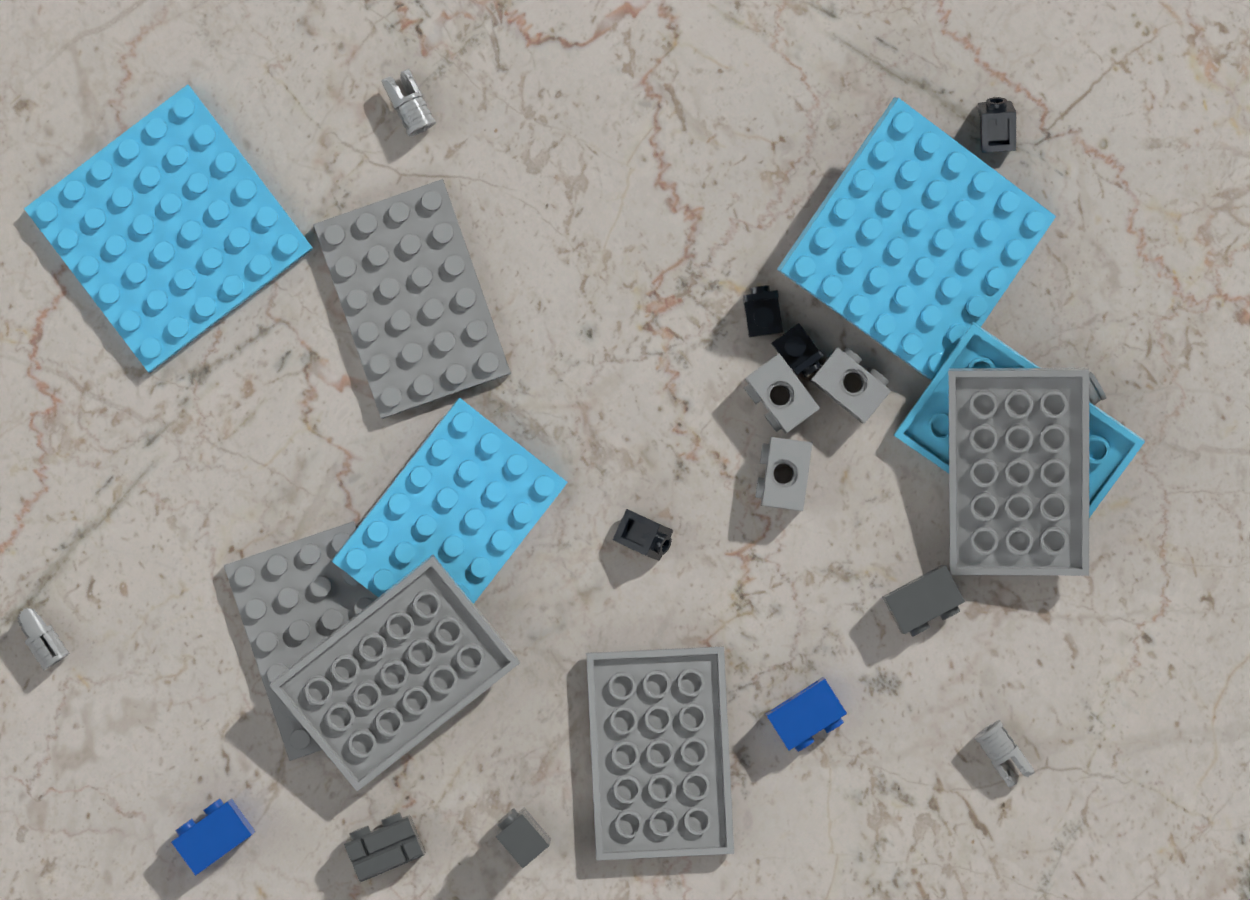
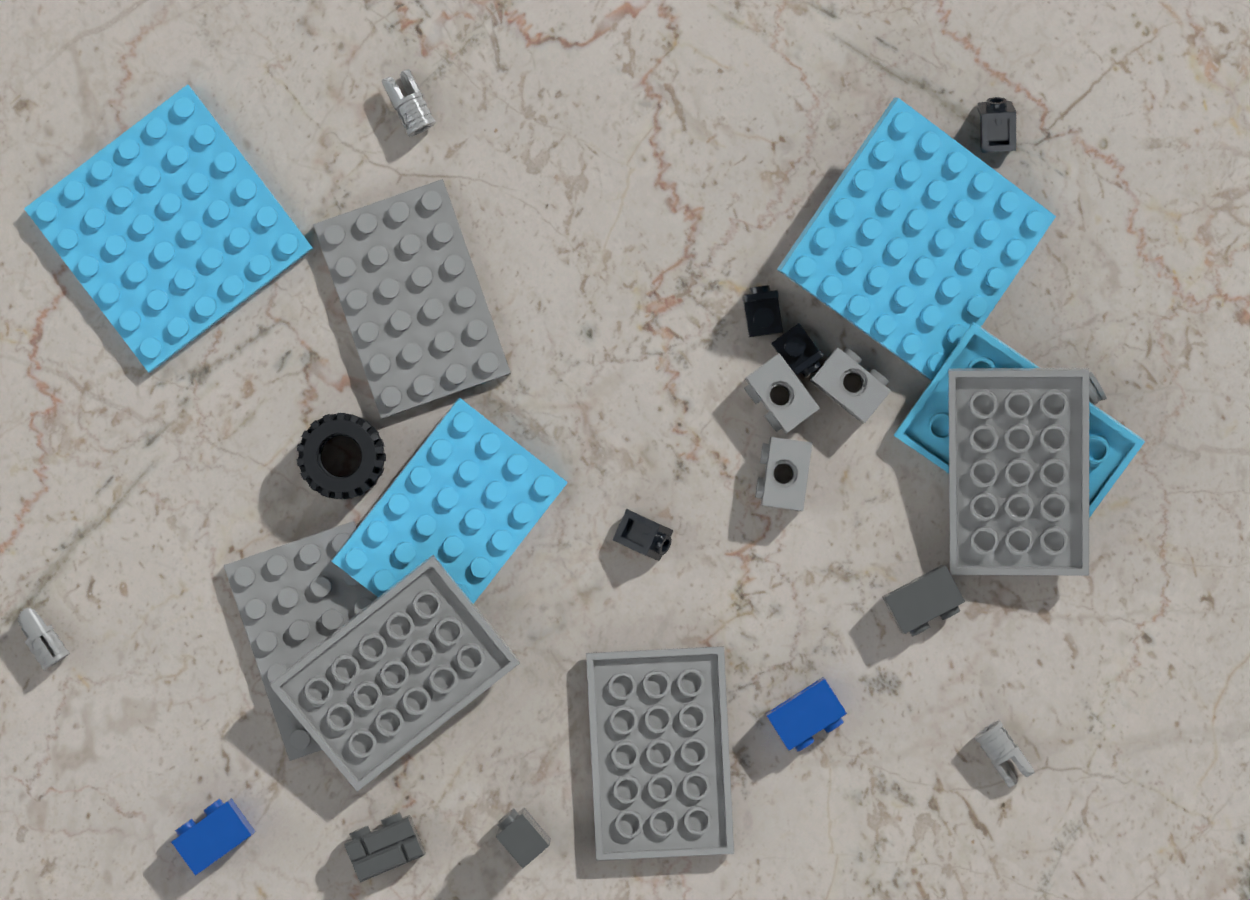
(311, 449): none -> black tyre

